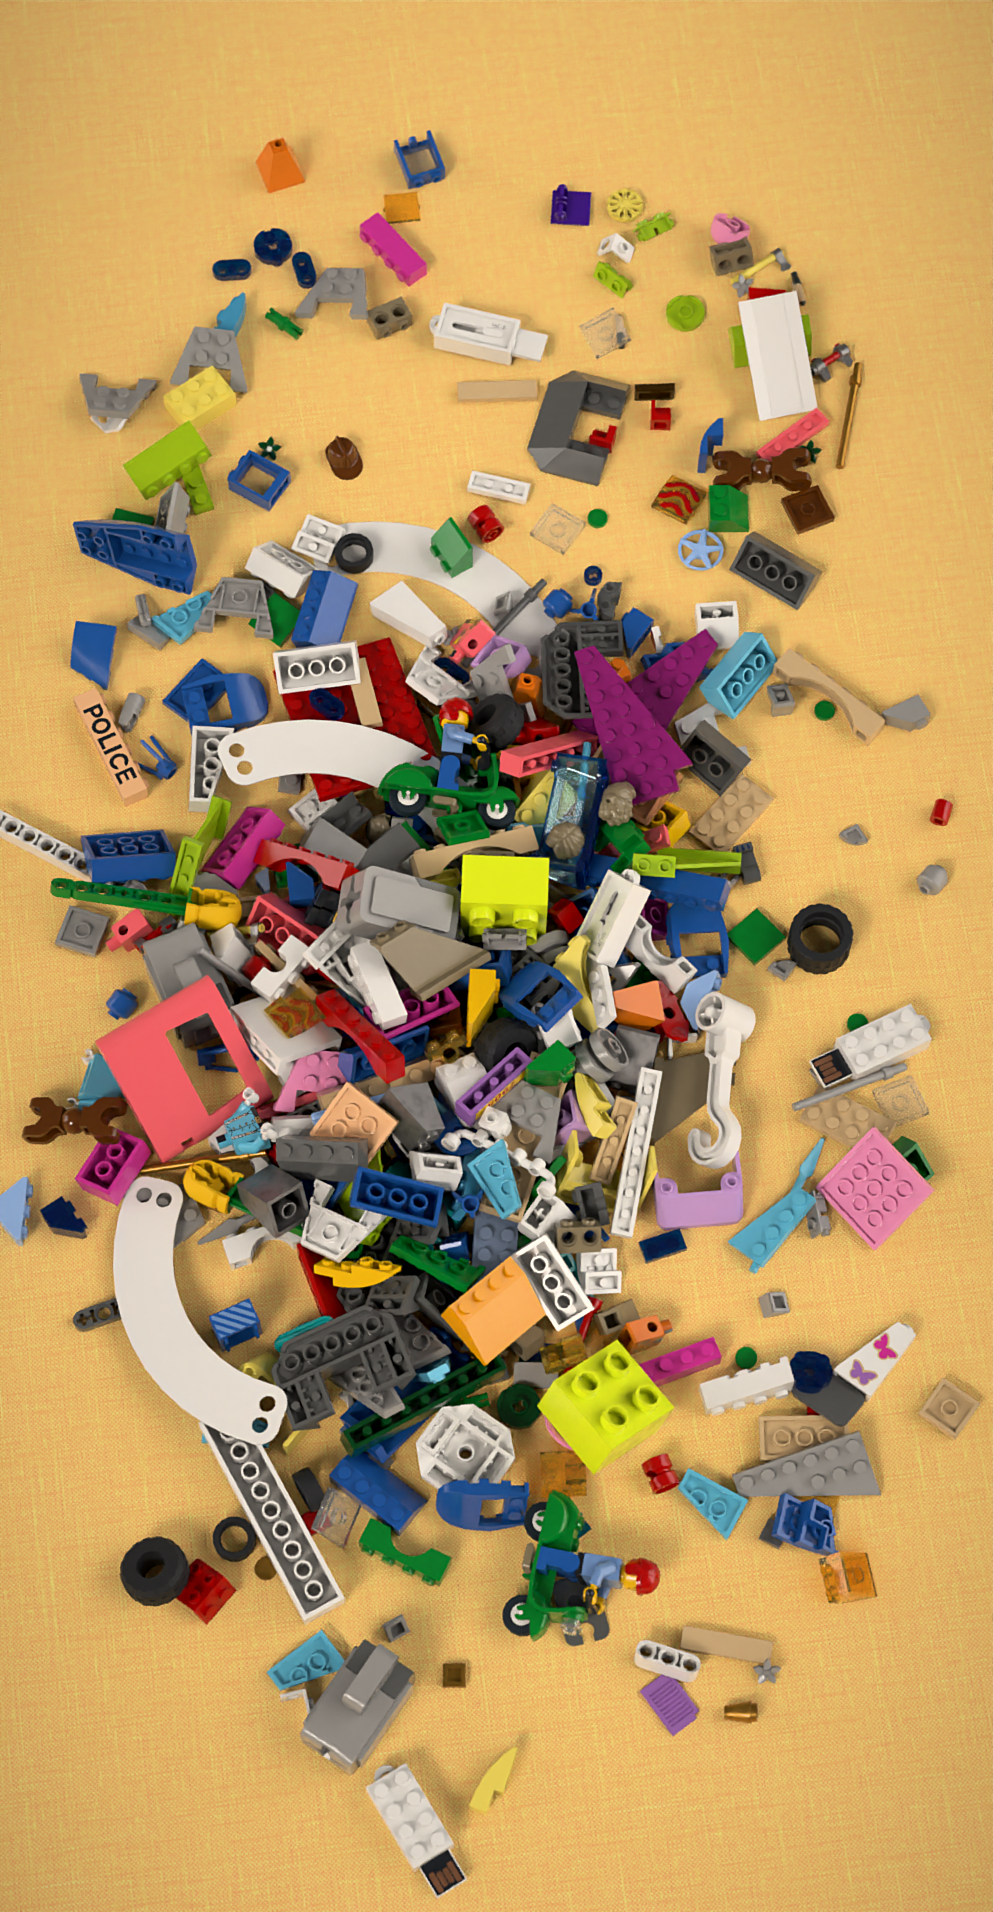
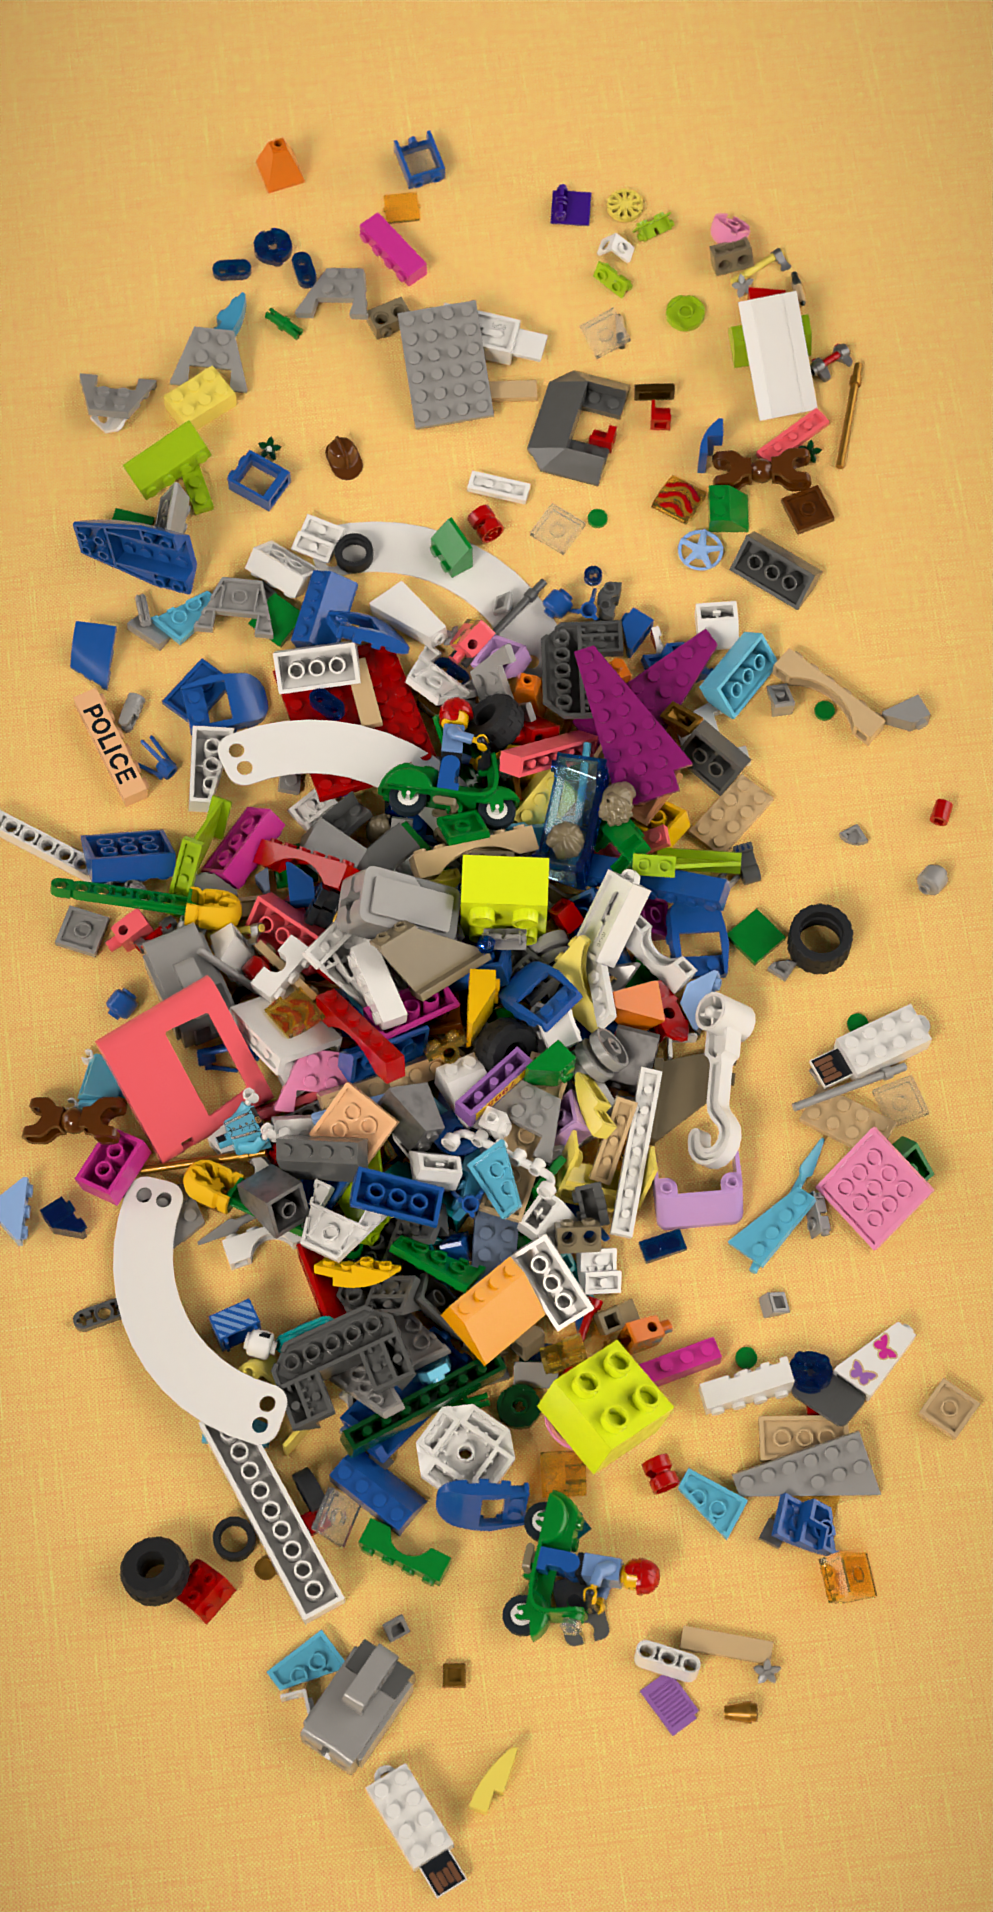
(260, 1344): none -> white head
(369, 630): none -> blue slope
(445, 365): none -> light grey plate
(486, 944): none -> clear blue hinge
(681, 719): none -> pearl gold slope

